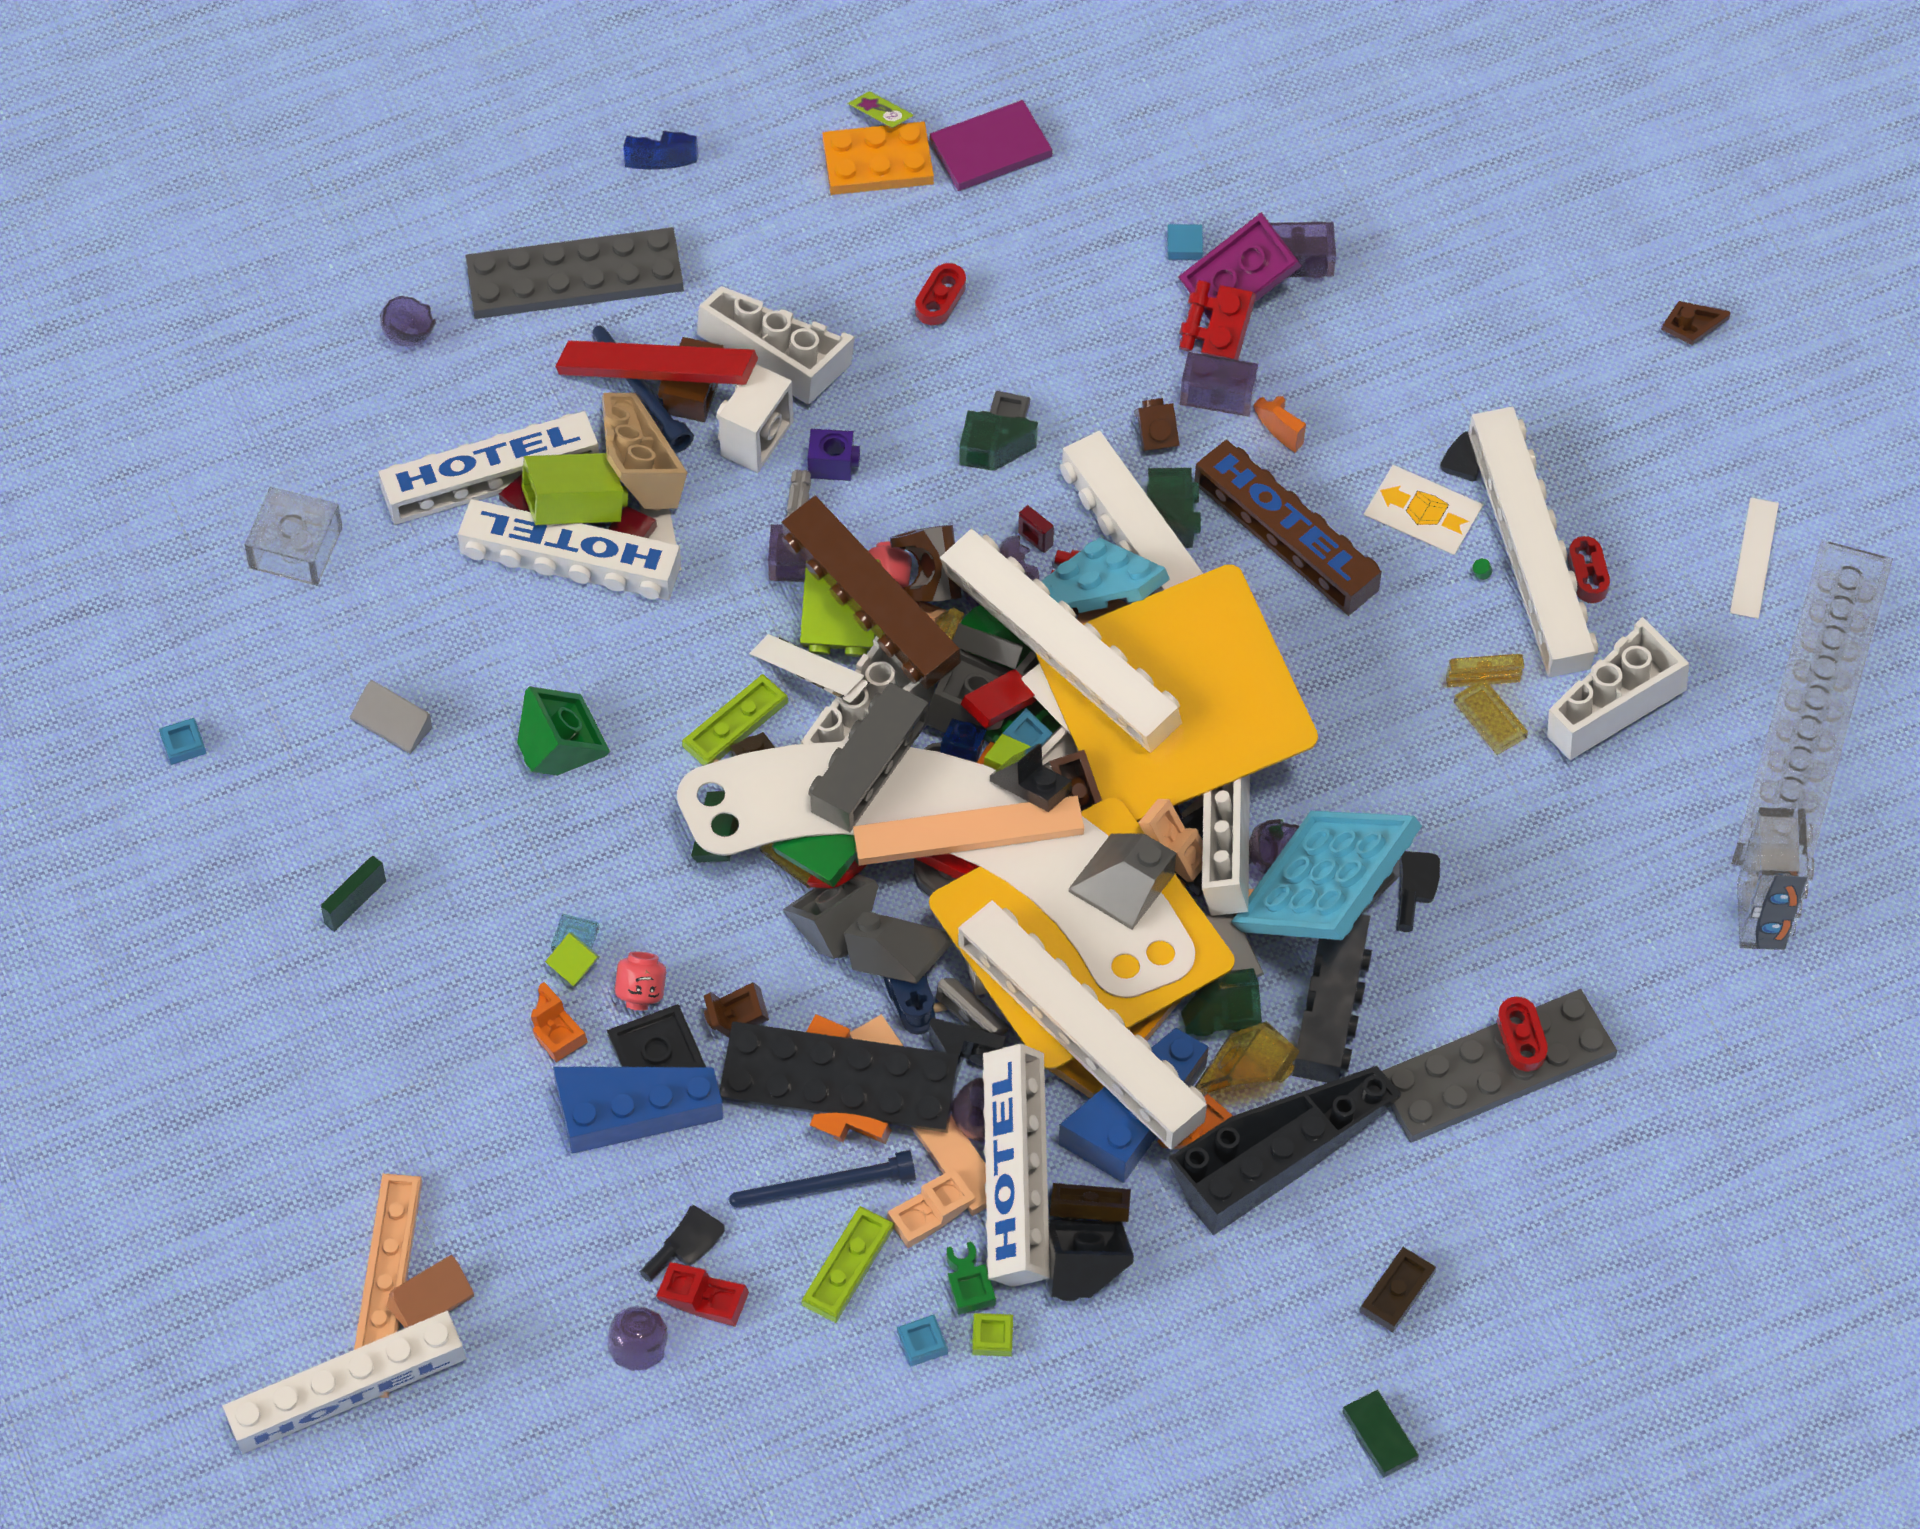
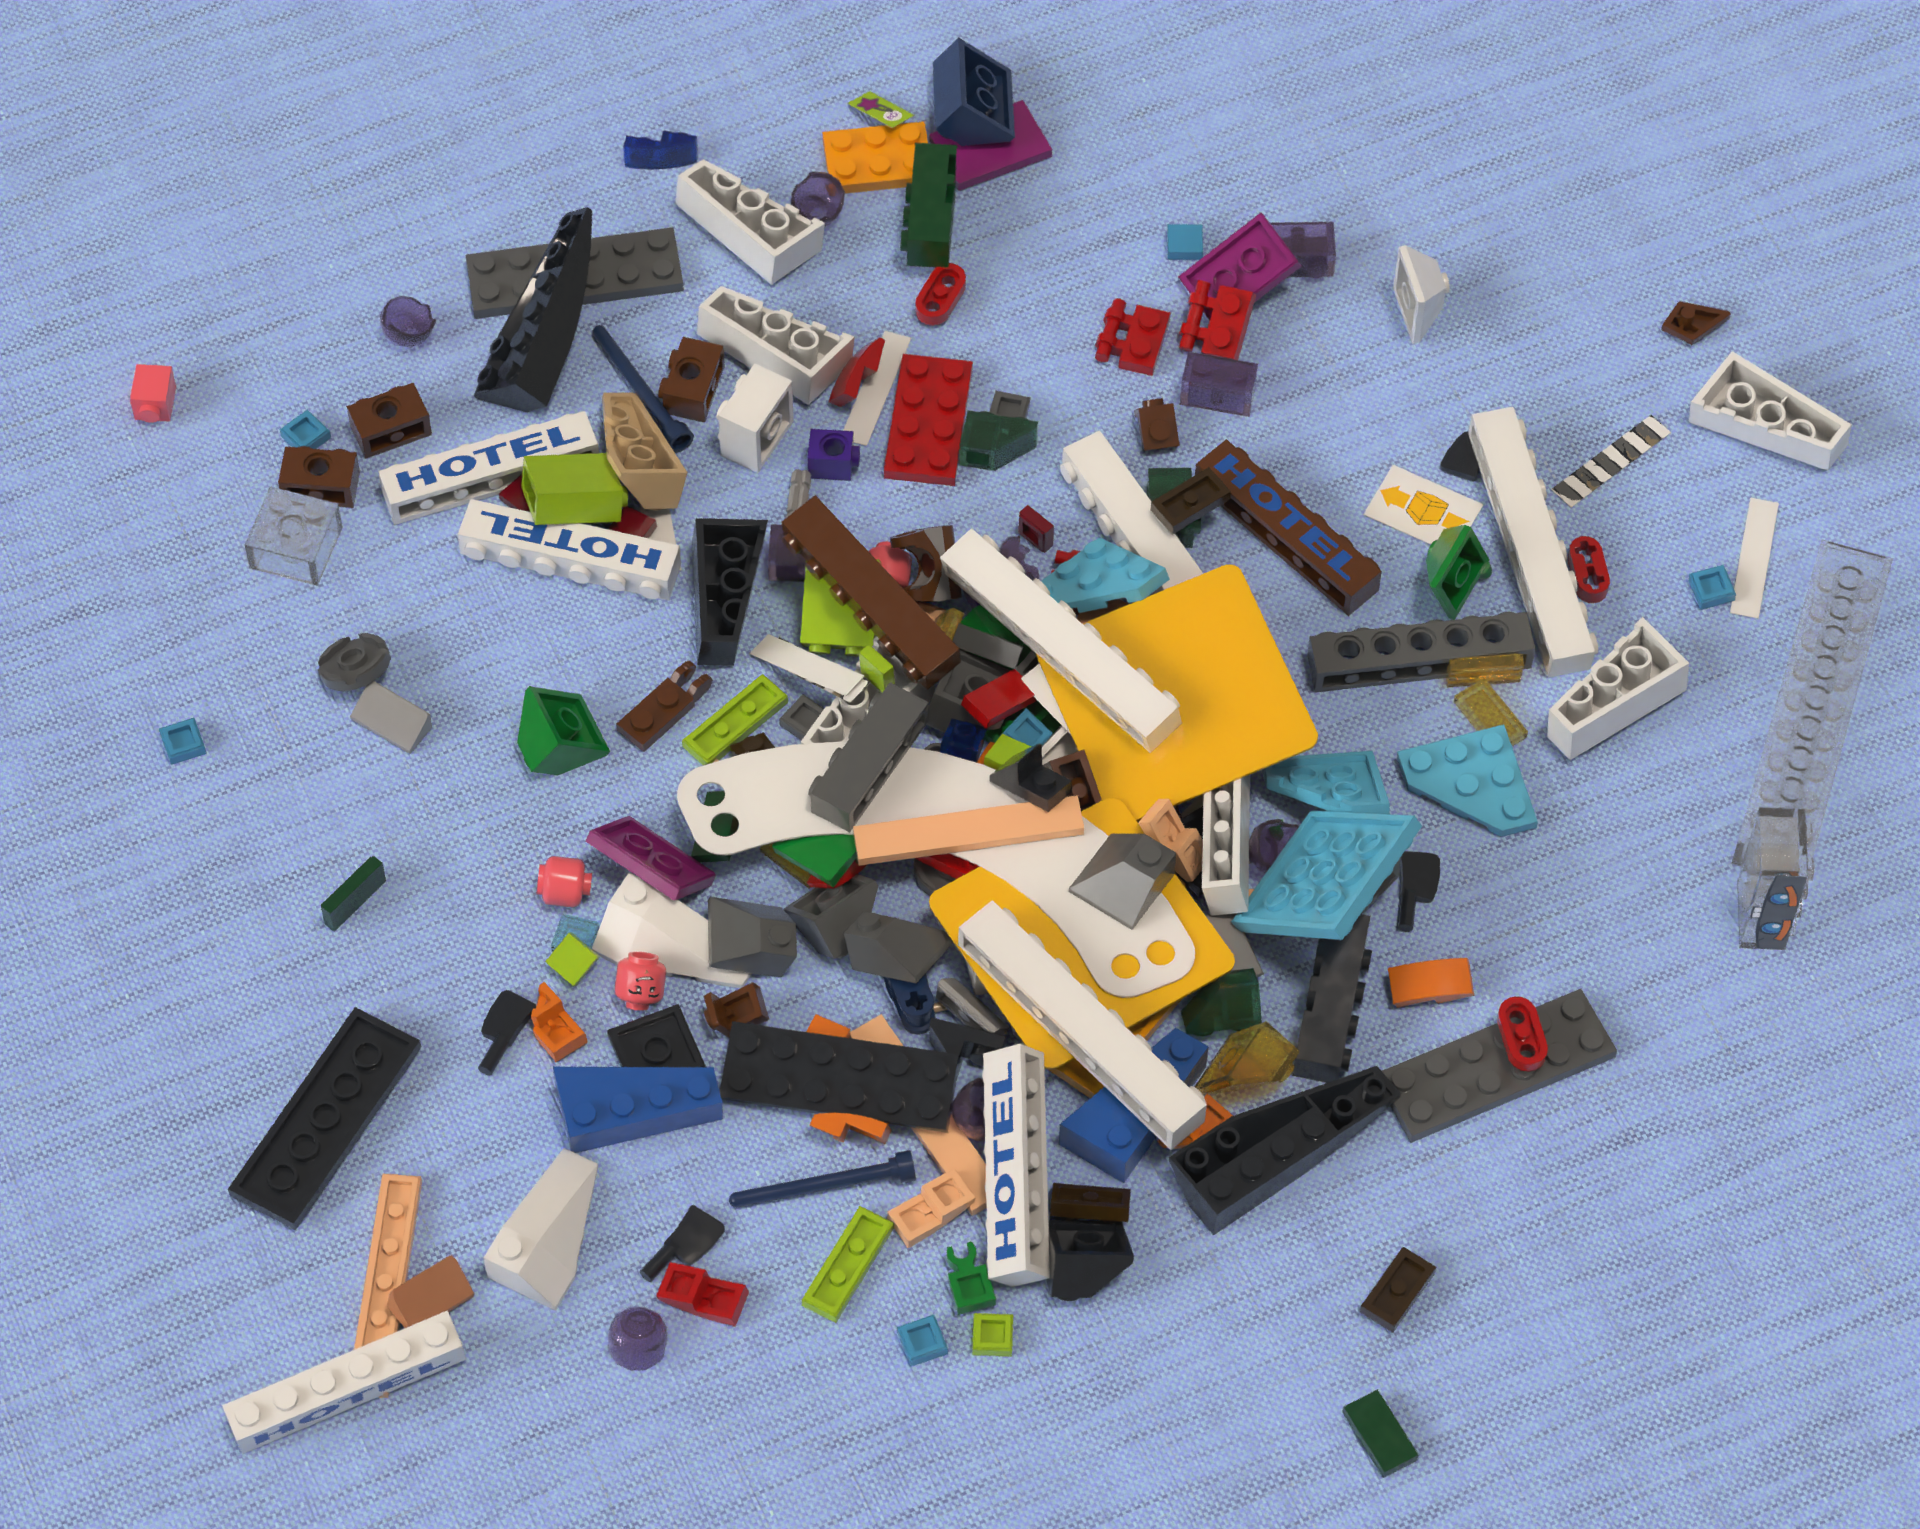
(153, 393): none -> coral brick
(305, 431): none -> dark azure tile
(324, 1118): none -> black plate
(336, 483): none -> reddish brown brick
(354, 662): none -> dark grey tile
(408, 421): none -> reddish brown brick
(502, 1026): none -> black piece
(542, 324): none -> black wedge
(543, 1236): none -> white wedge
(563, 881): none -> coral head
(651, 857): none -> magenta tile
(651, 922): none -> white wedge
(657, 362): red tile -> none
(663, 707): none -> reddish brown hinge
(723, 578): none -> black wedge
(747, 222): none -> white wedge
(750, 937): none -> dark grey slope
(800, 716): none -> dark grey tile
(819, 197): none -> clear purple hair
(859, 367): none -> red slope
(876, 389): none -> white sticker
(876, 668): none -> lime tile
(928, 419): none -> red plate
(931, 206): none -> dark green wedge
(972, 96): none -> dark blue slope
(1143, 341): none -> red plate
(1190, 500): none -> dark brown plate
(1280, 423): orange slope -> none
(1331, 781): none -> medium azure plate
(1404, 662): none -> dark grey brick
(1419, 290): none -> white slope
(1431, 980): none -> orange slope
(1455, 567): none -> green slope
(1472, 778): none -> medium azure plate
(1611, 460): none -> sticker
(1712, 587): none -> dark azure tile
(1768, 414): none -> white wedge

